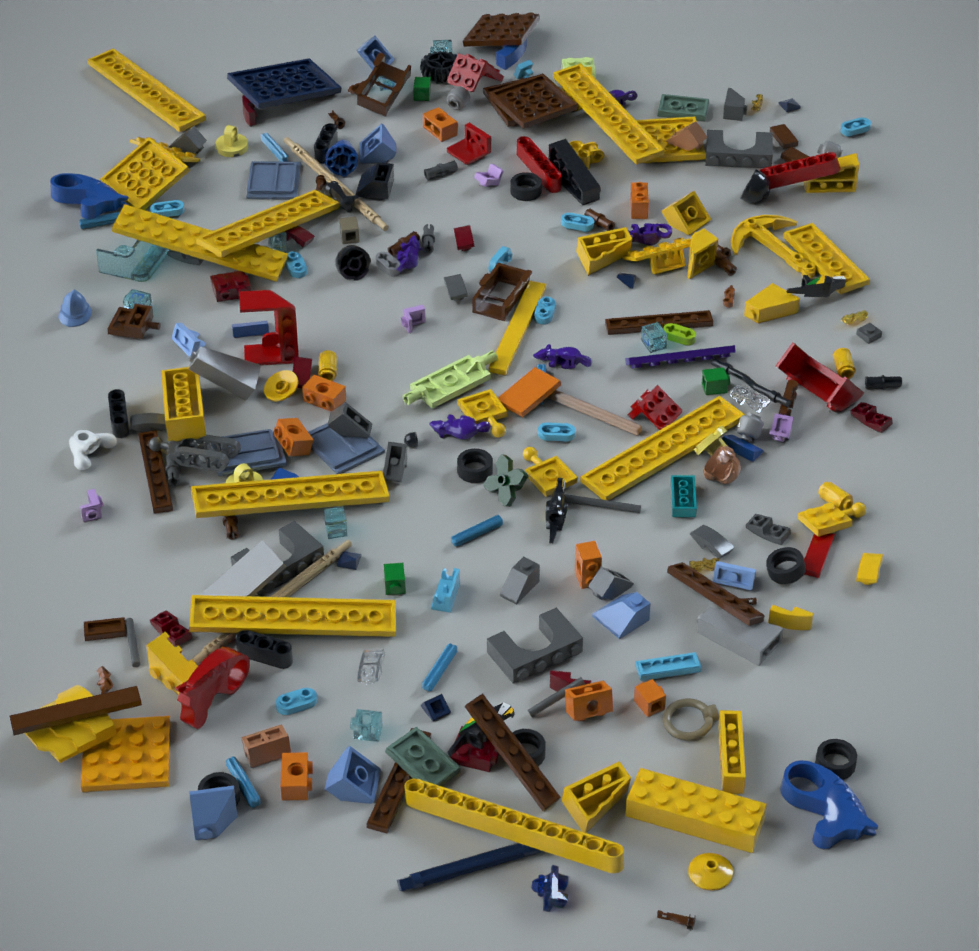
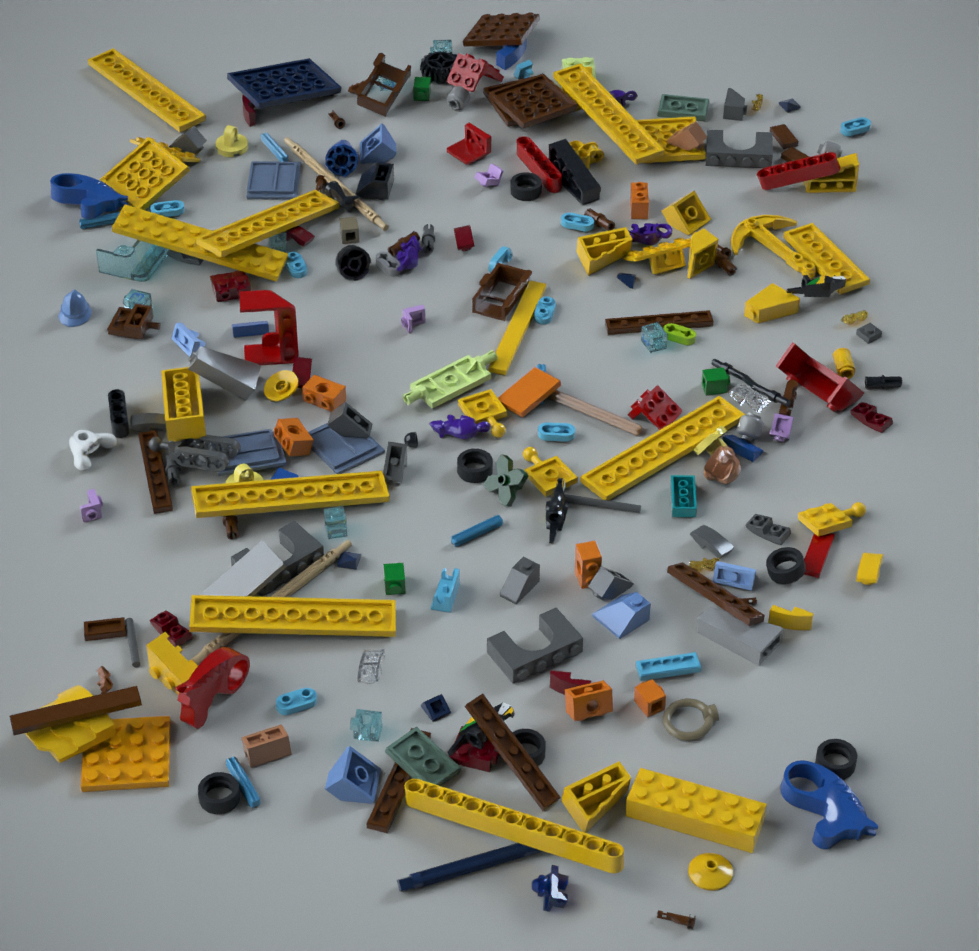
(212, 811): medium blue slope -> none
(264, 649): black beam -> none
(295, 776): orange brick -> none
(326, 139): black beam -> none
(328, 365): yellow head -> none
(370, 50): medium blue slope -> none
(439, 667): dark azure axle -> none
(440, 124): orange brick -> none
(440, 169): dark grey pin -> none
(456, 287): dark grey slope -> none
(554, 697): dark grey bar -> none
(565, 356): dark purple animal -> none
(654, 360): dark purple plate -> none
(729, 297): dark orange piece -> none
(731, 751): yellow brick -> none
(756, 188): black cylinder -> none
(833, 494): yellow head -> none

